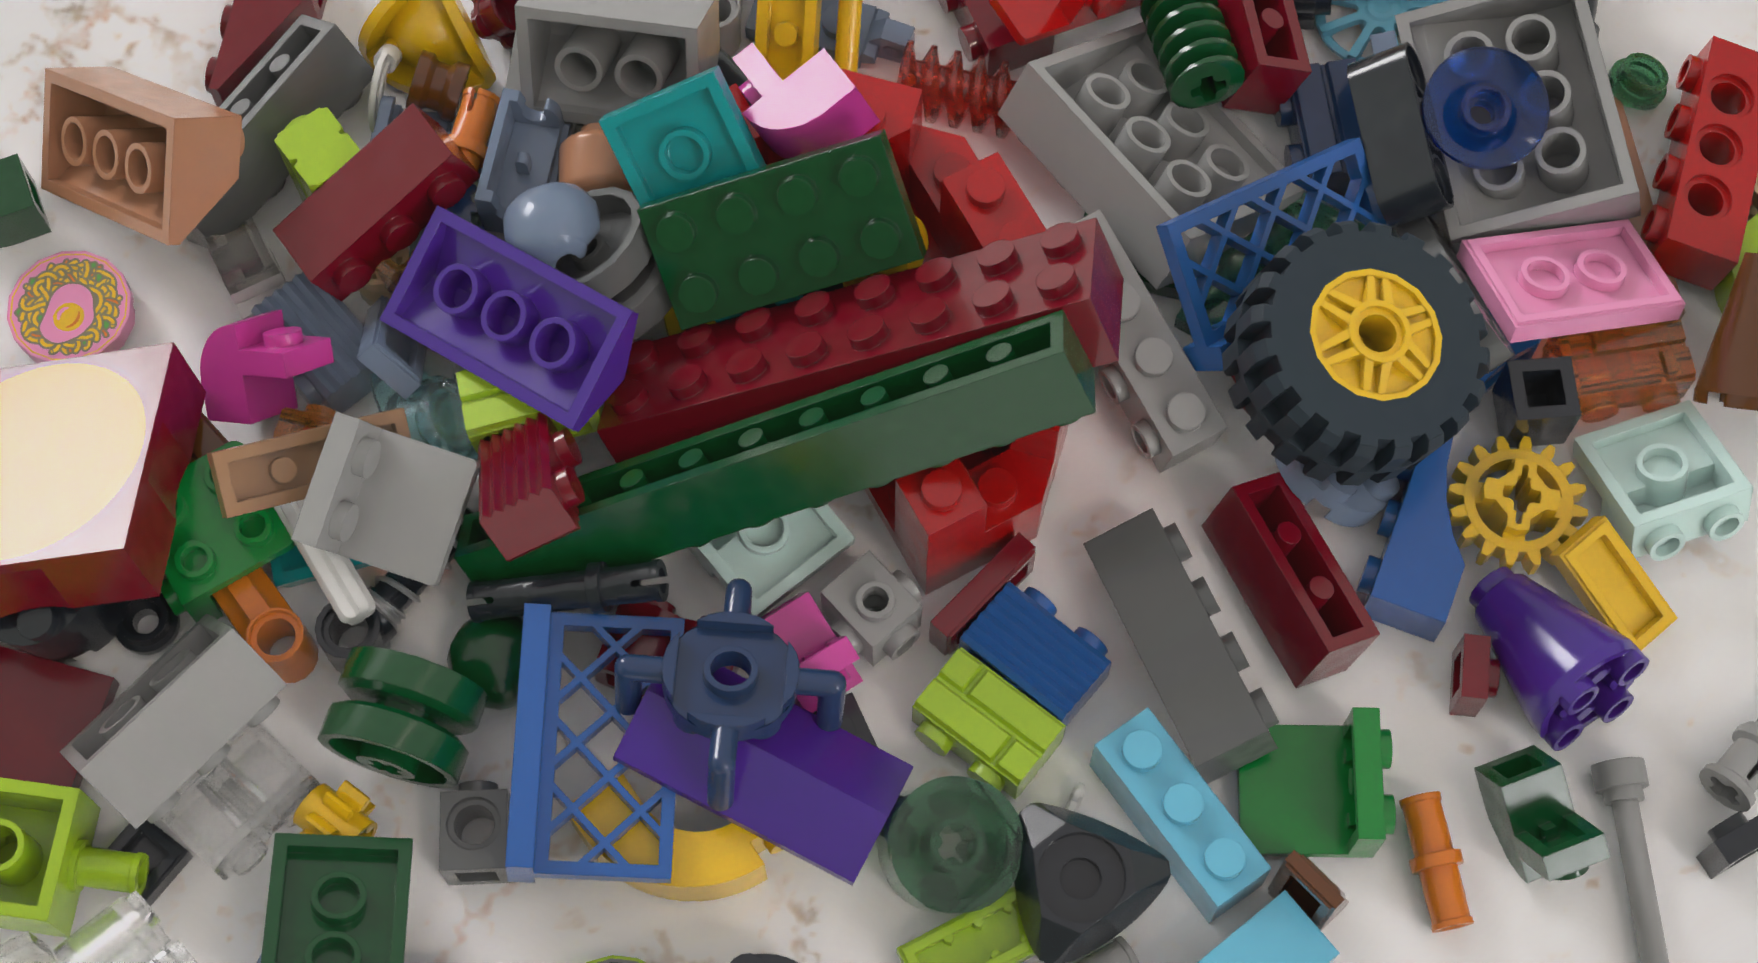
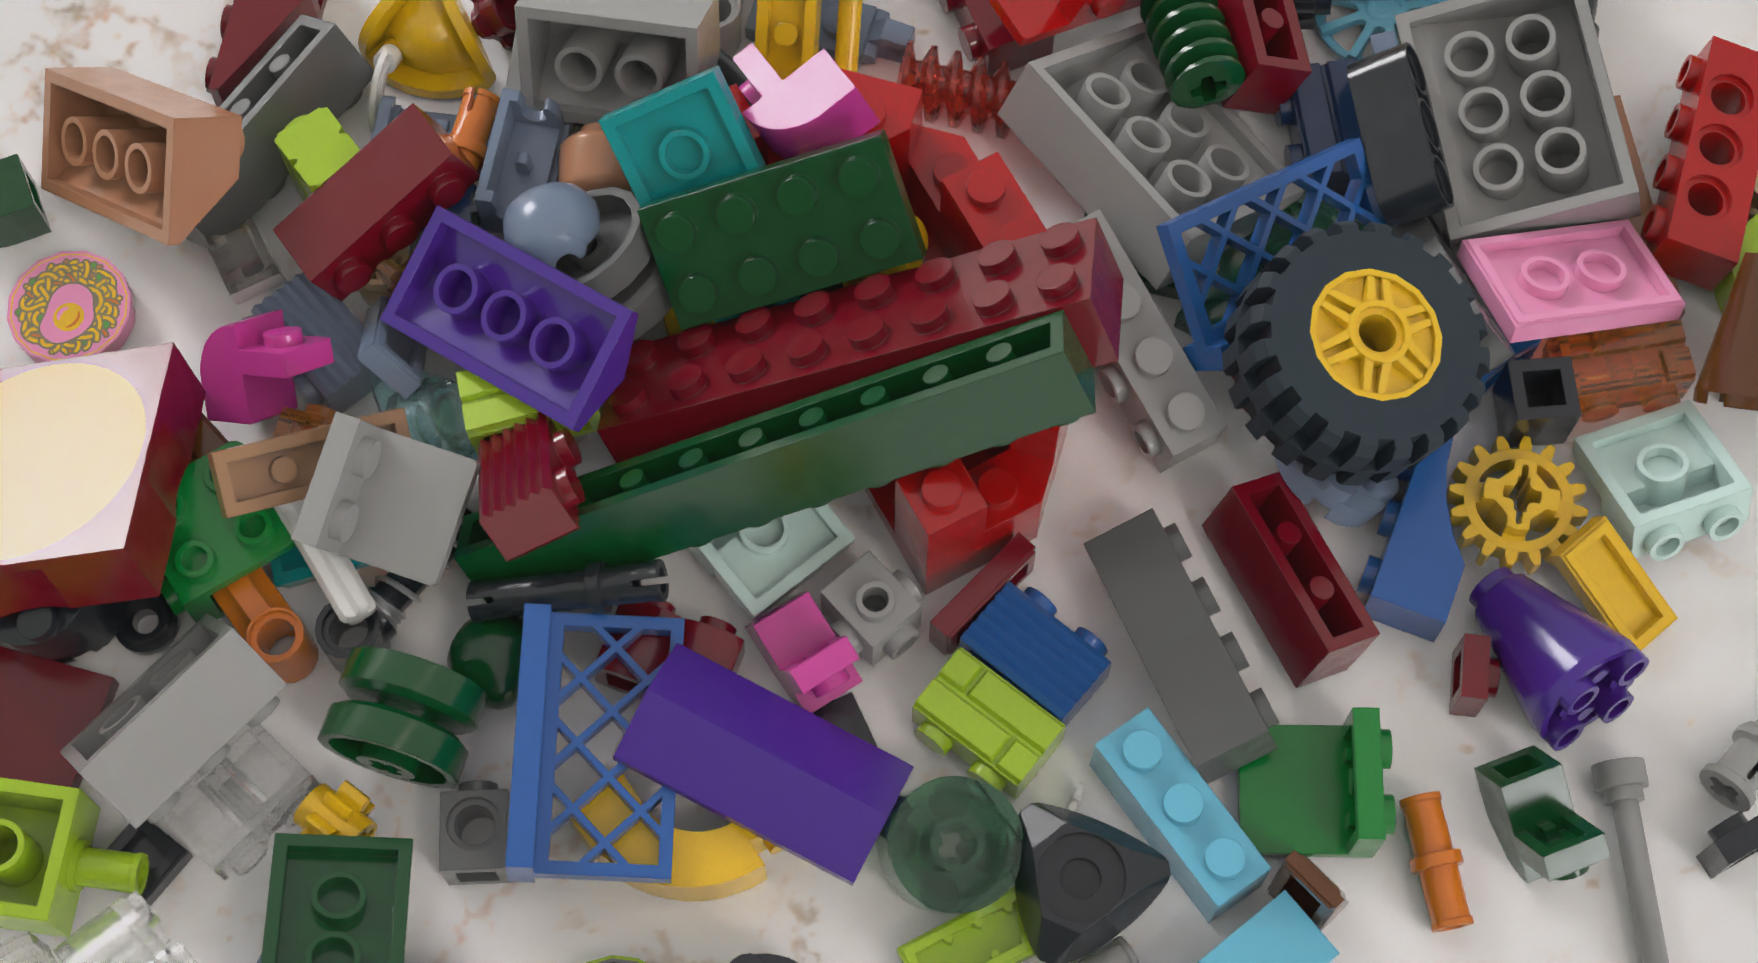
(438, 85): reddish brown wheel -> none
(725, 711): dark blue plate -> none
(1501, 85): clear blue dish -> none
(1639, 81): clear green plate -> none

